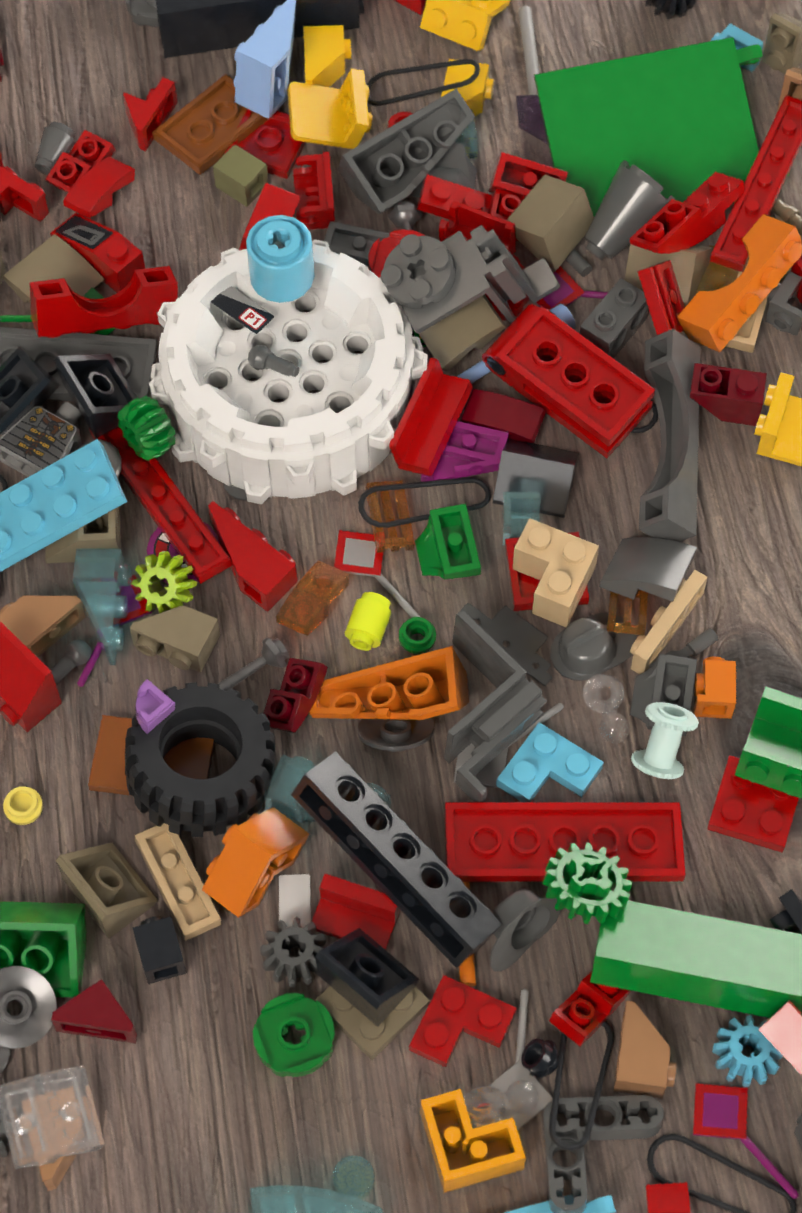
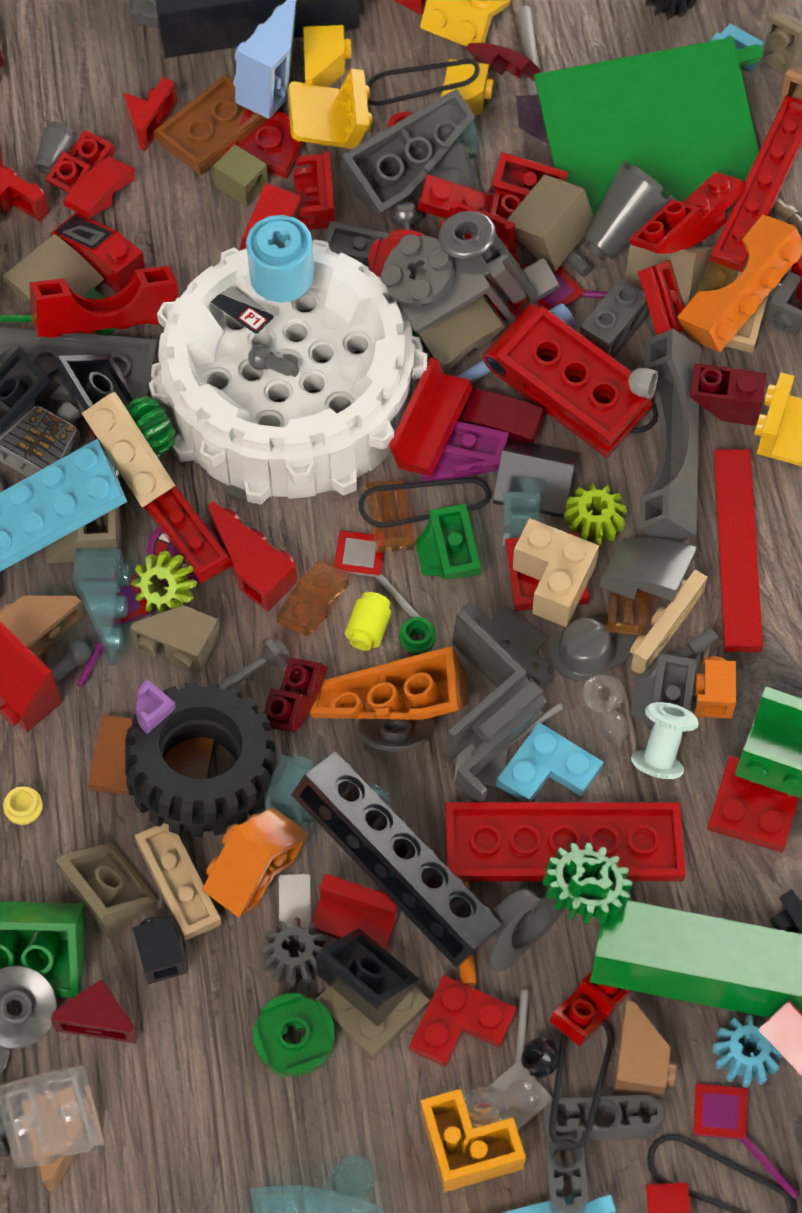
(128, 449): none -> tan plate
(465, 223): none -> flat silver piece
(503, 59): none -> dark red slope
(599, 502): none -> lime gear
(643, 382): none -> light grey hinge
(737, 551): none -> red tile

